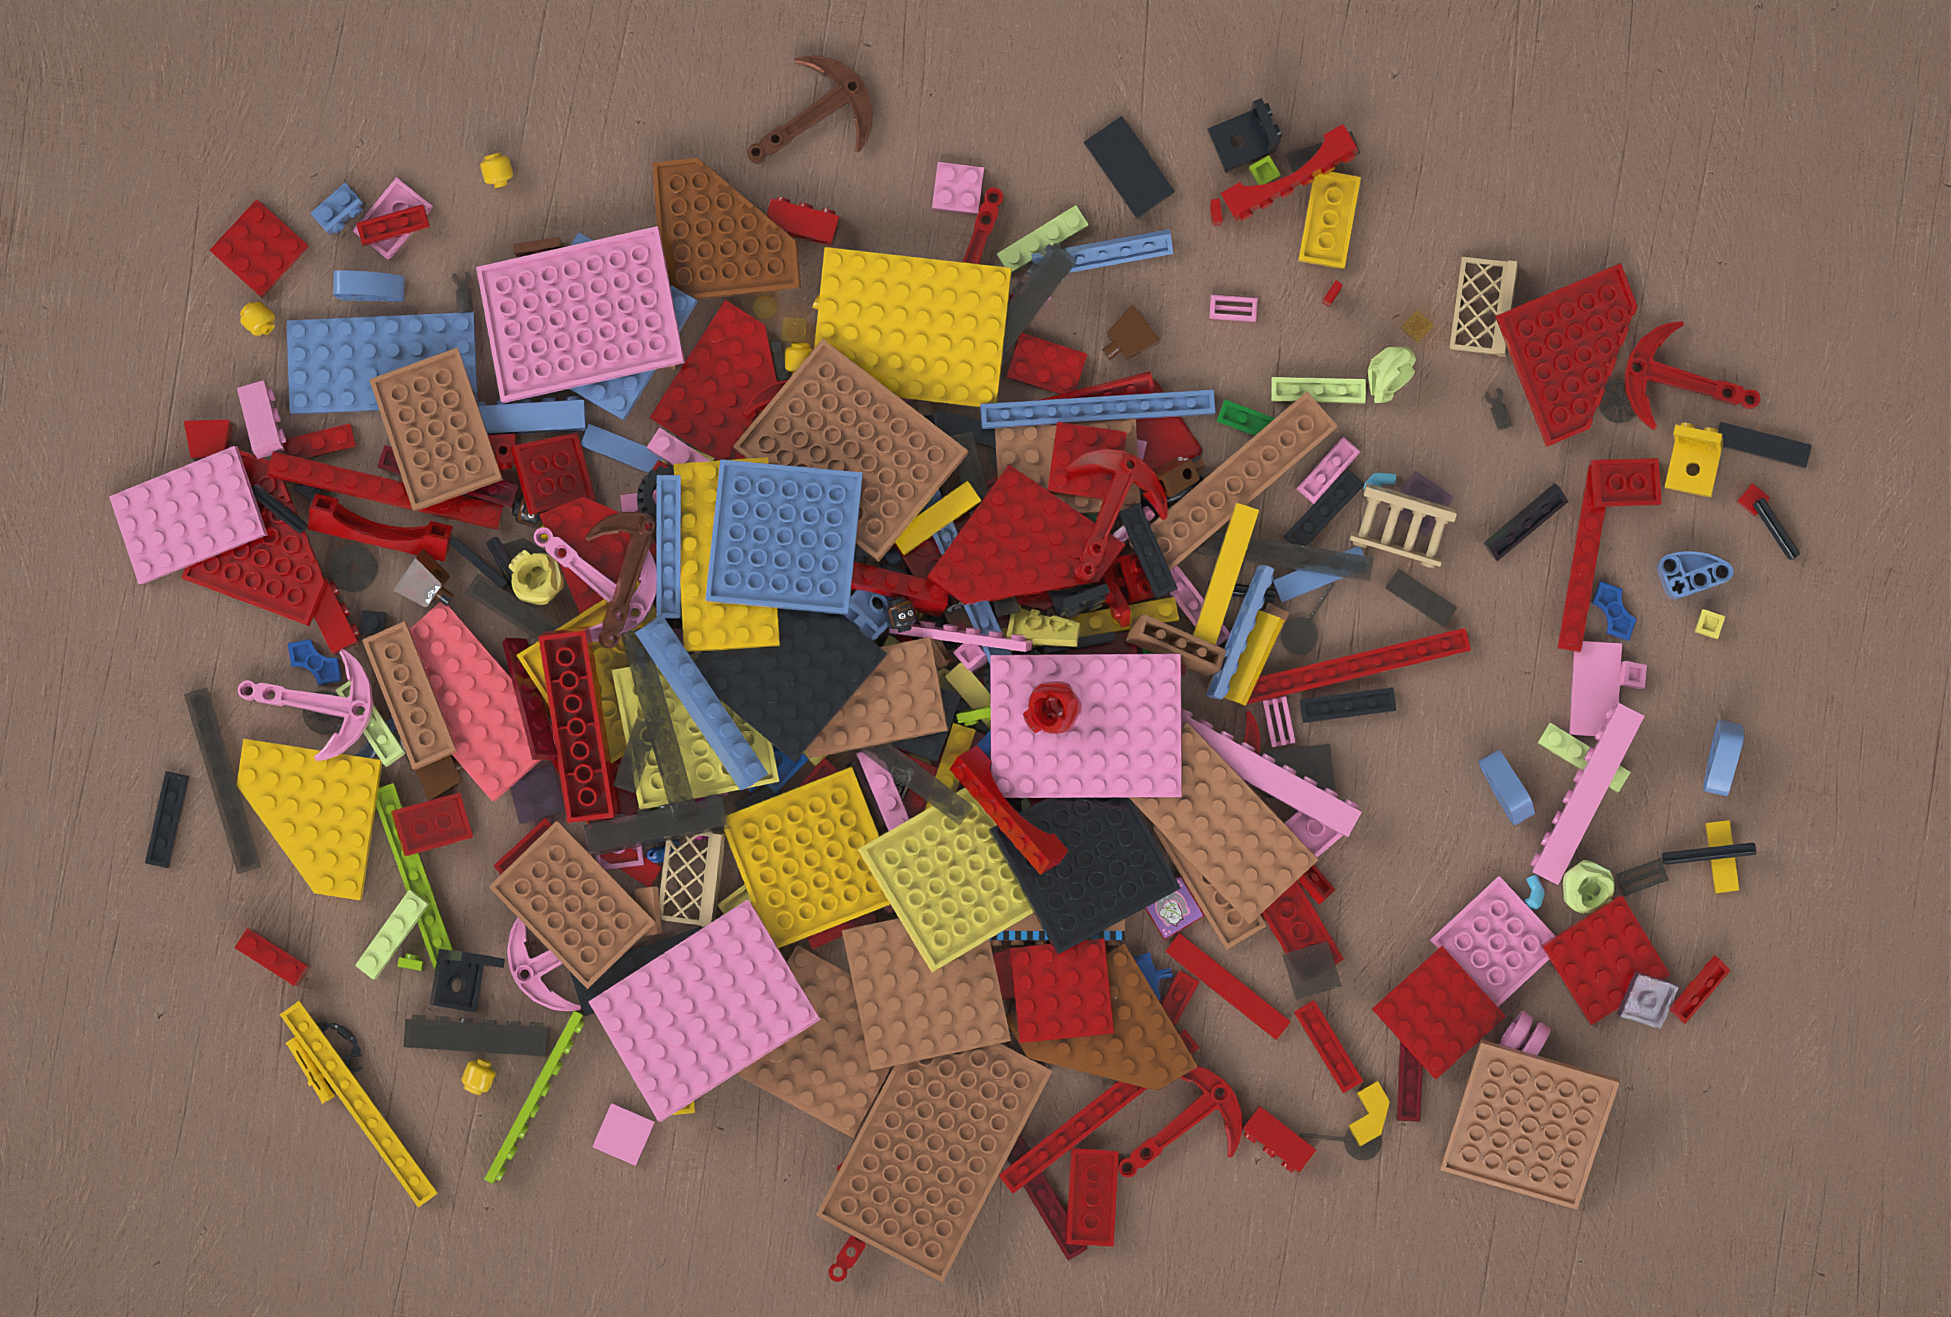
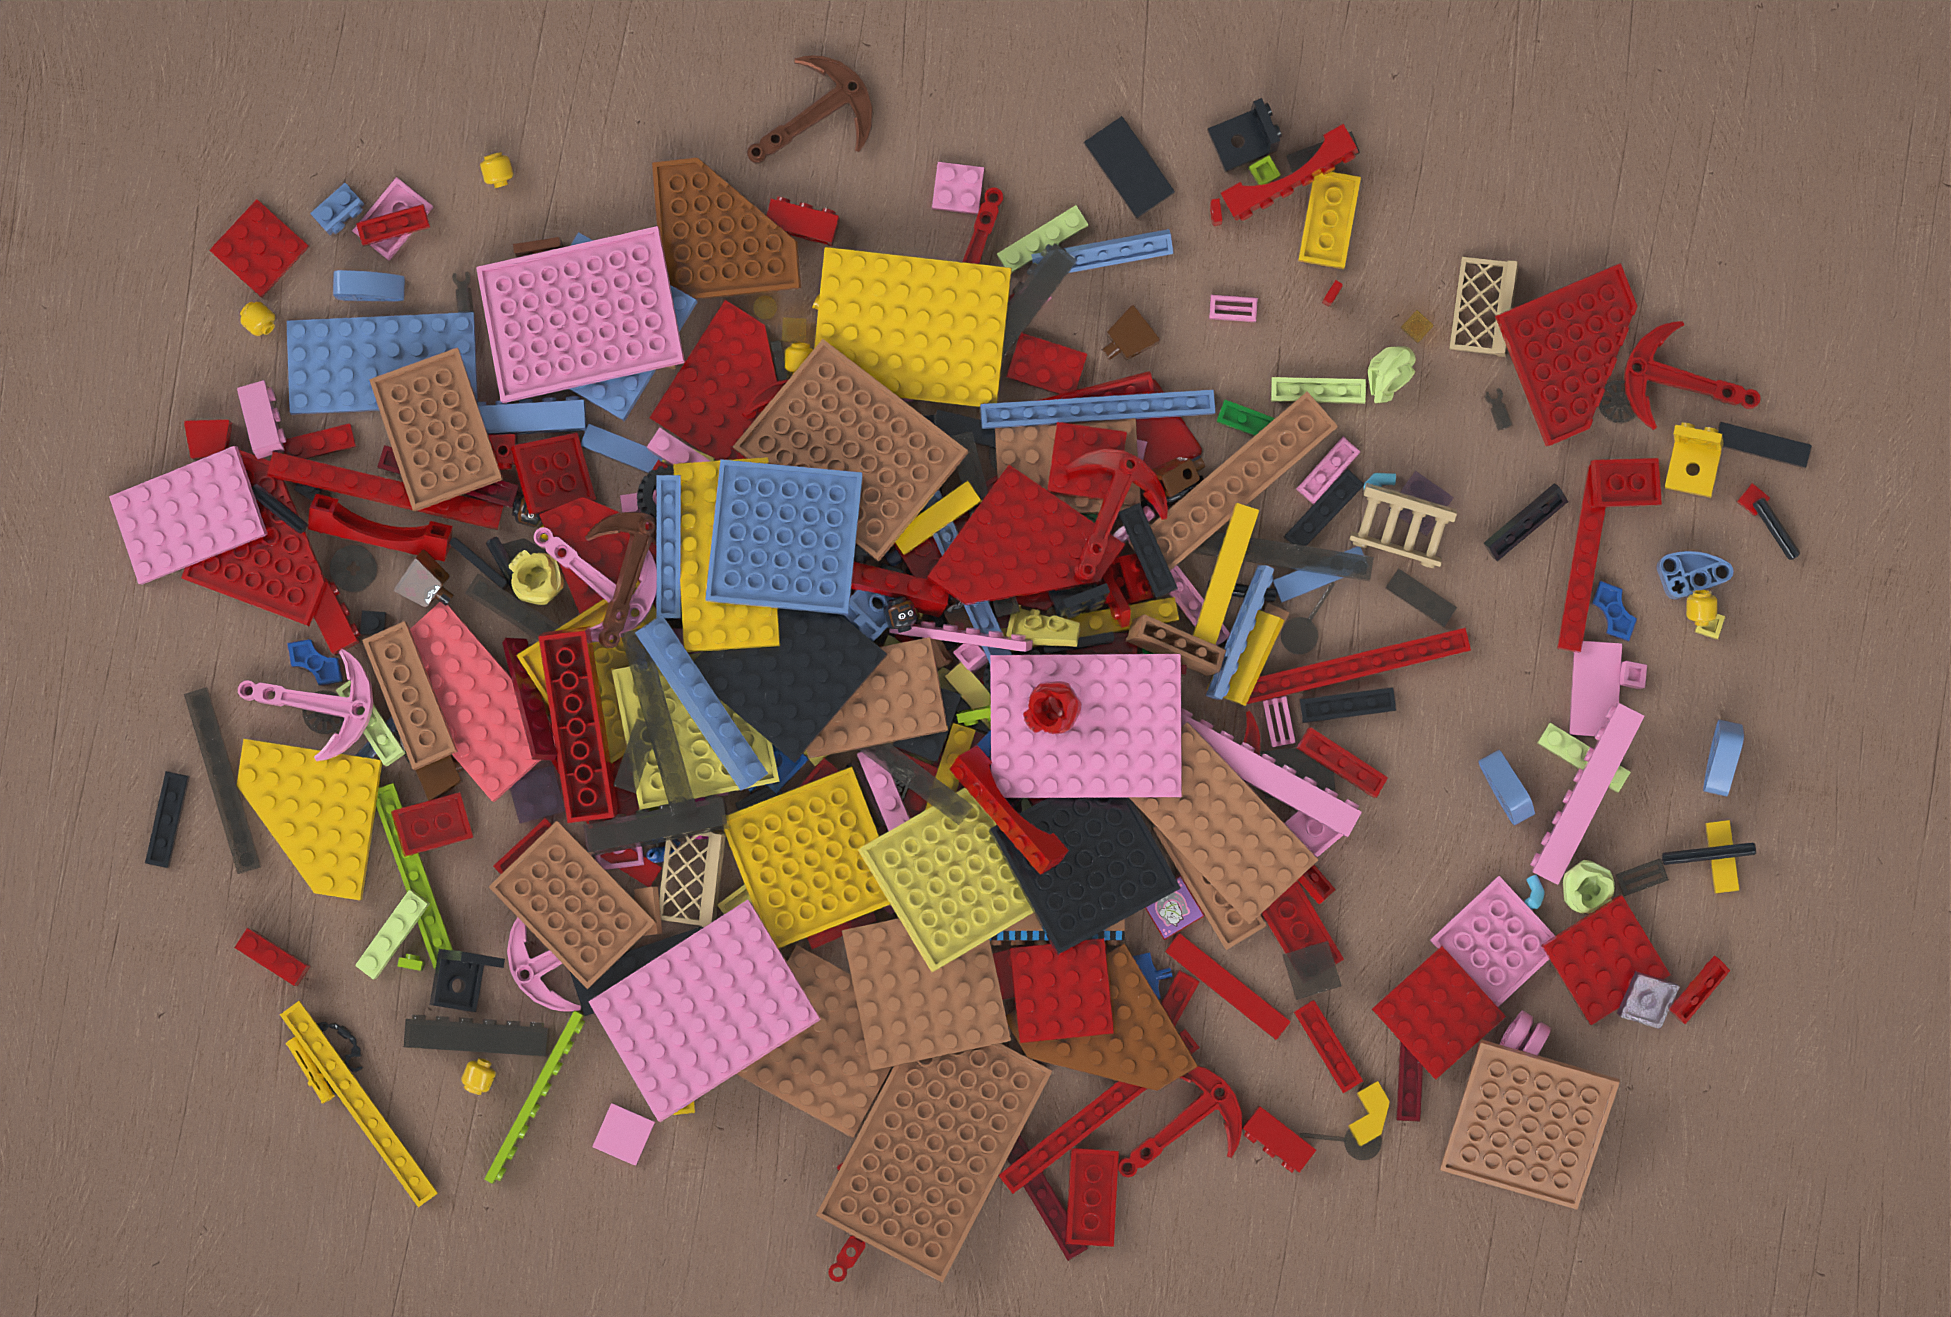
(1342, 762): none -> red plate
(1701, 607): none -> yellow head

